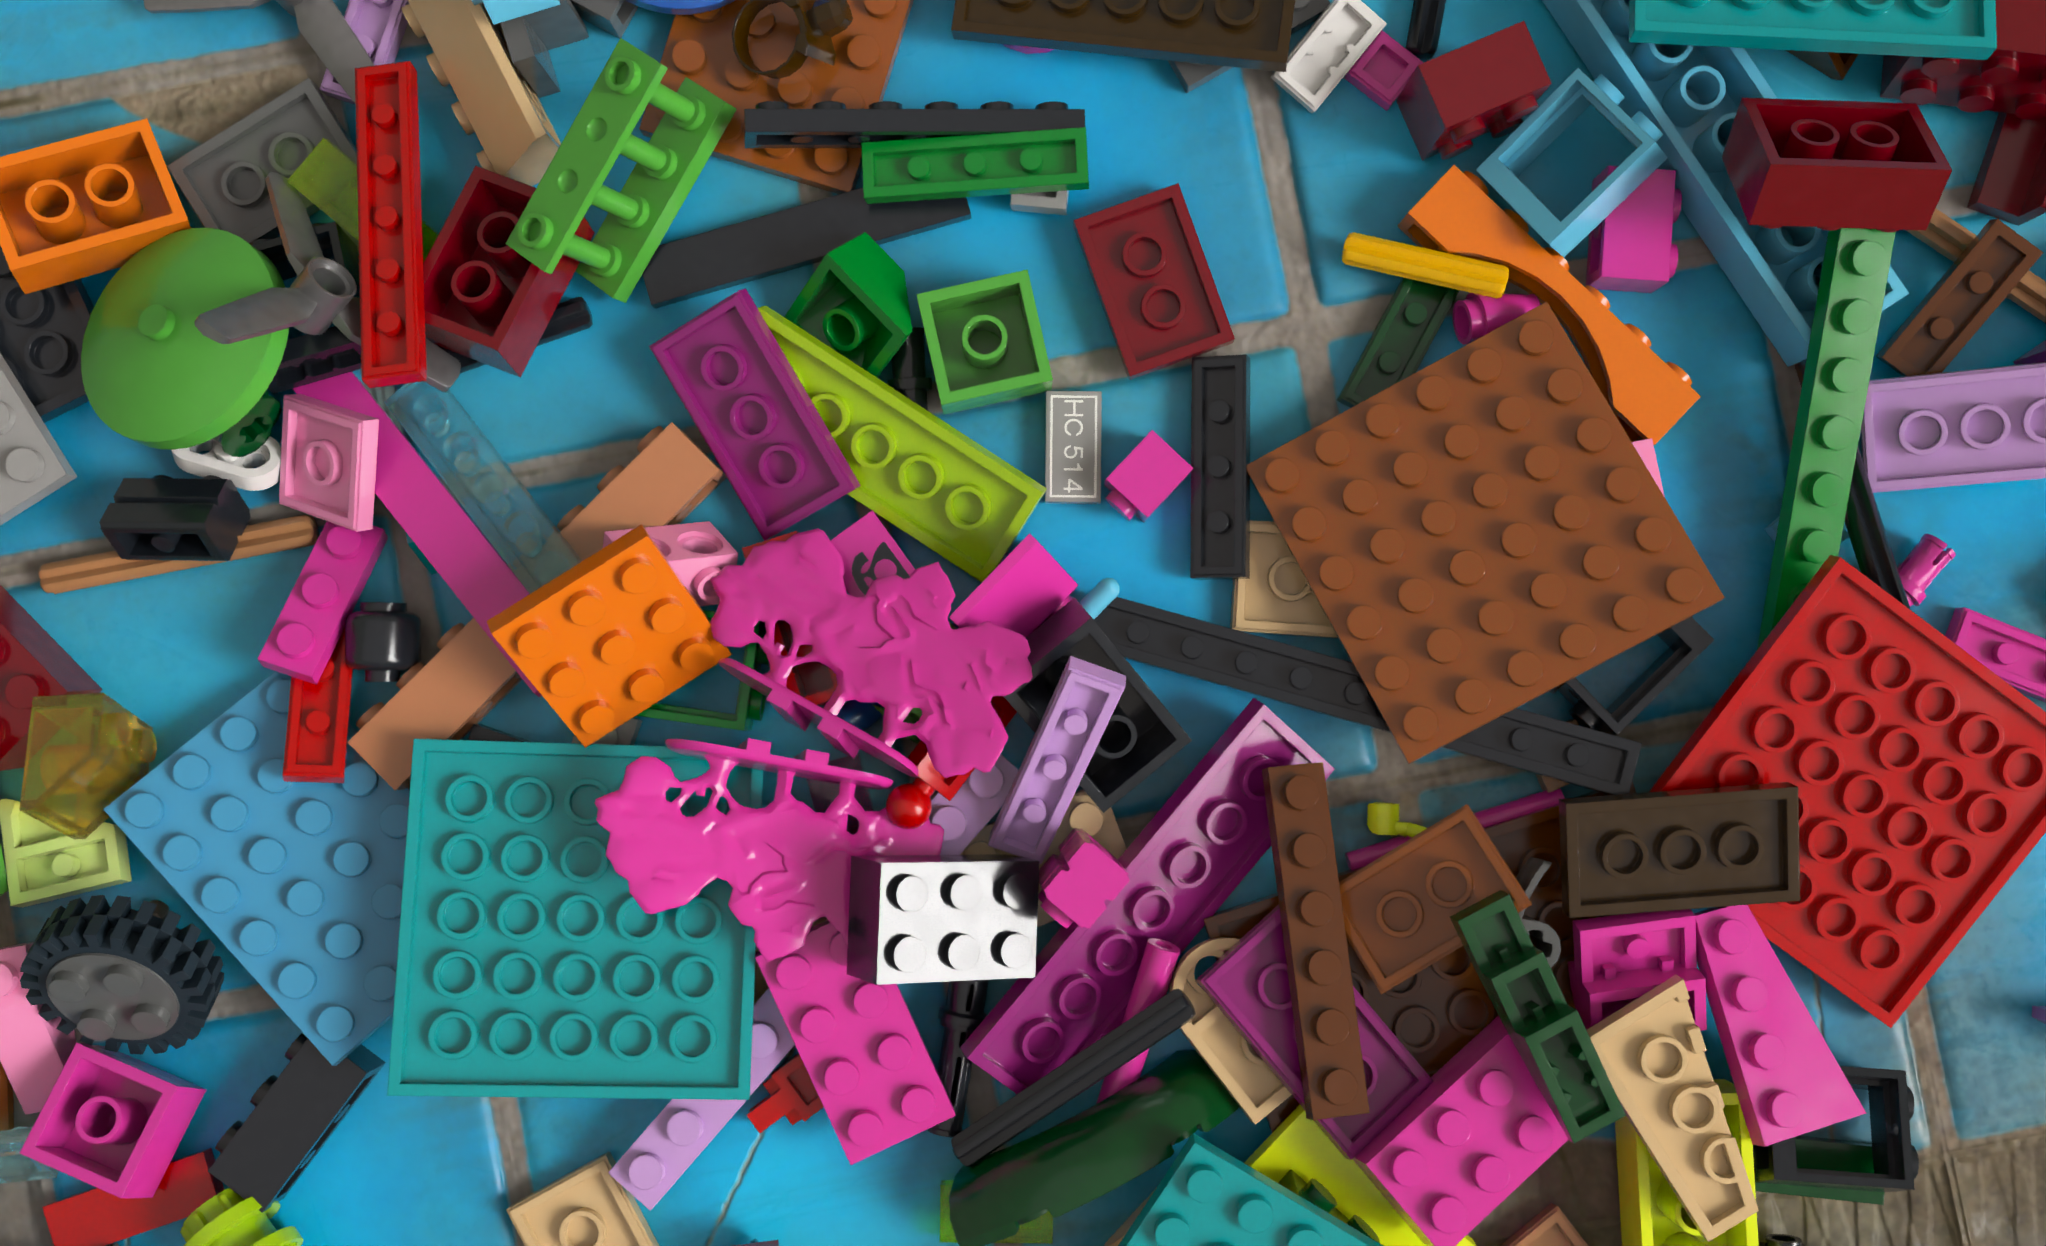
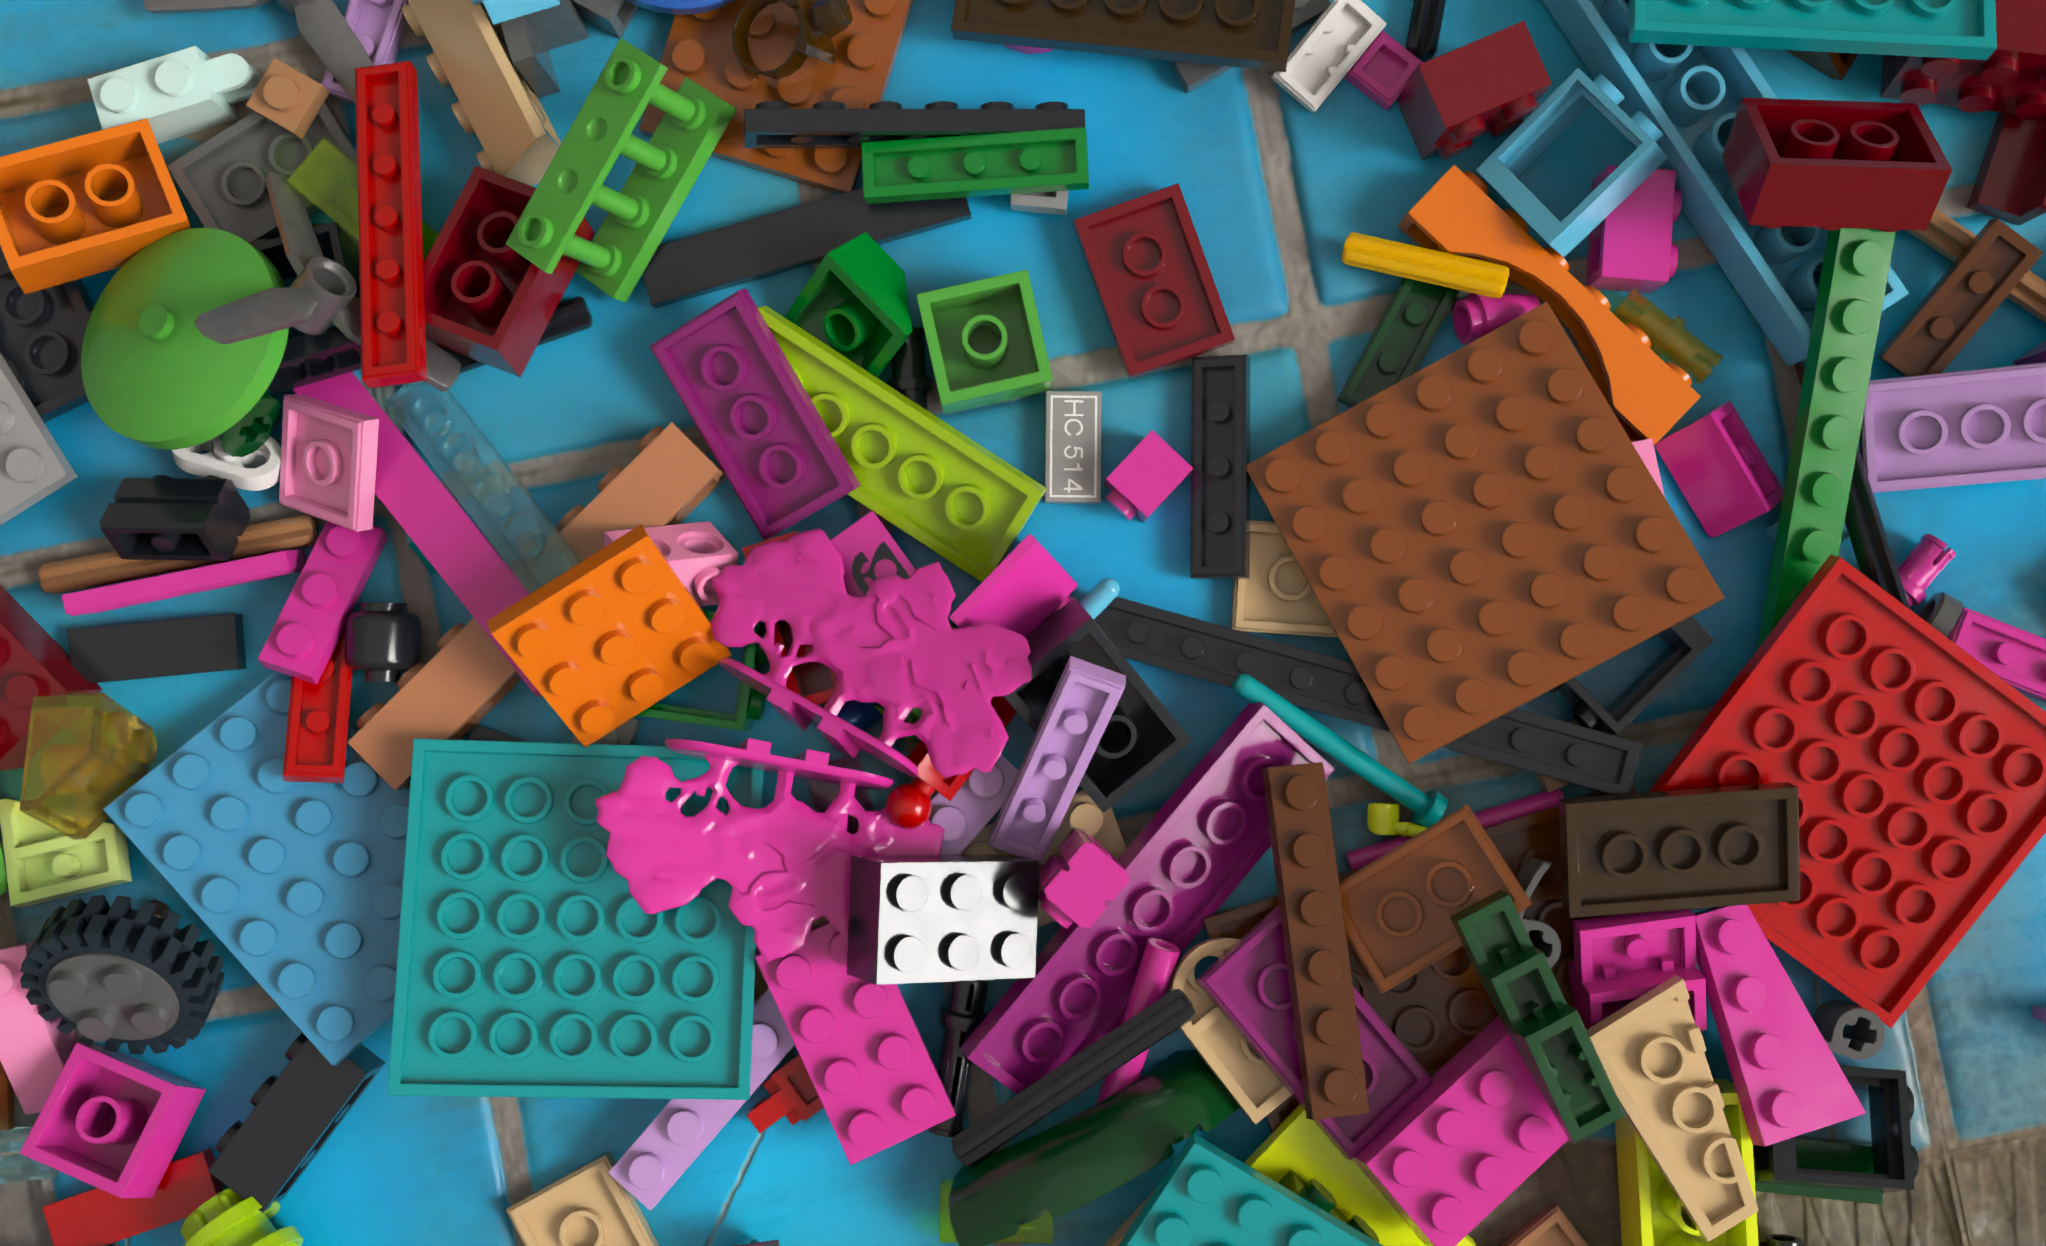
(158, 648): none -> black tile
(175, 92): none -> light aqua brick
(184, 582): none -> dark pink tile
(288, 98): none -> medium nougat plate
(1426, 807): none -> teal bar
(1668, 336): none -> clear yellow pin
(1720, 470): none -> dark pink panel
(1866, 1033): none -> dark grey panel
(1942, 612): none -> dark grey tile

